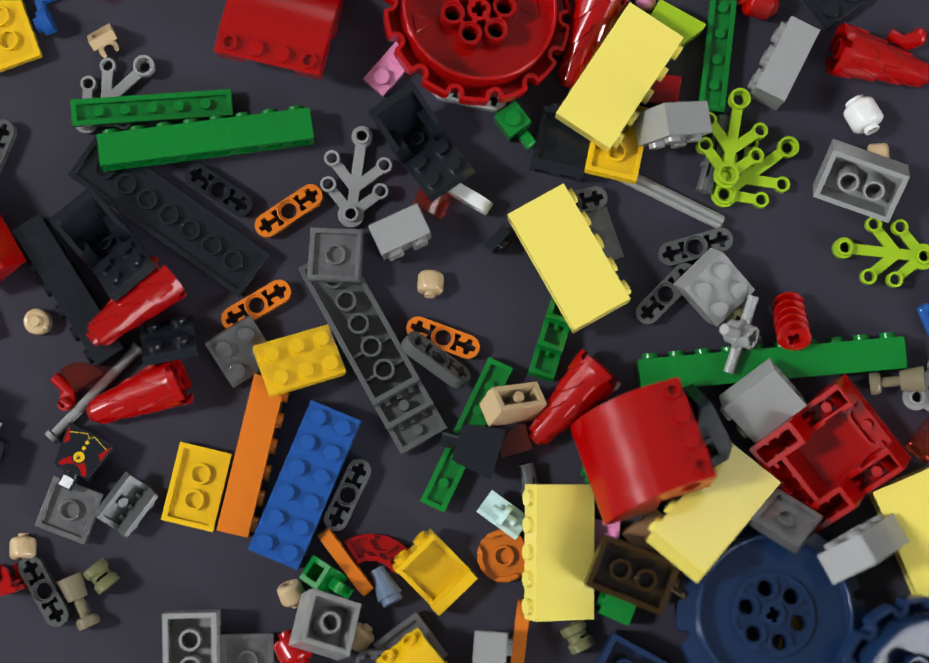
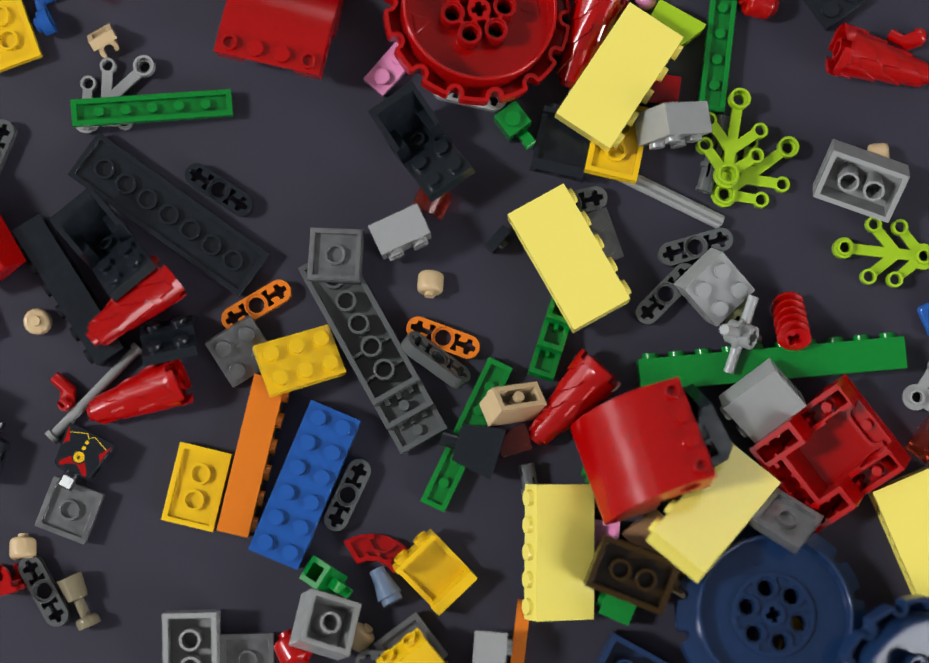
(82, 375): clear red brick -> none
(96, 571): olive wheel -> none
(126, 504): dark grey bracket -> none
(205, 138): green brick -> none
(290, 592): tan piece -> none
(301, 193): orange beam -> none
(346, 561): orange beam -> none
(355, 181): light grey plant -> none
(471, 198): white beam -> none
(501, 556): orange tile -> none
(502, 514): light aqua hips -> none
(577, 636): olive wheel -> none
(782, 62): light grey brick -> none
(862, 547): light grey brick -> none
(863, 114): white head -> none
(908, 379): dark tan piece -> none

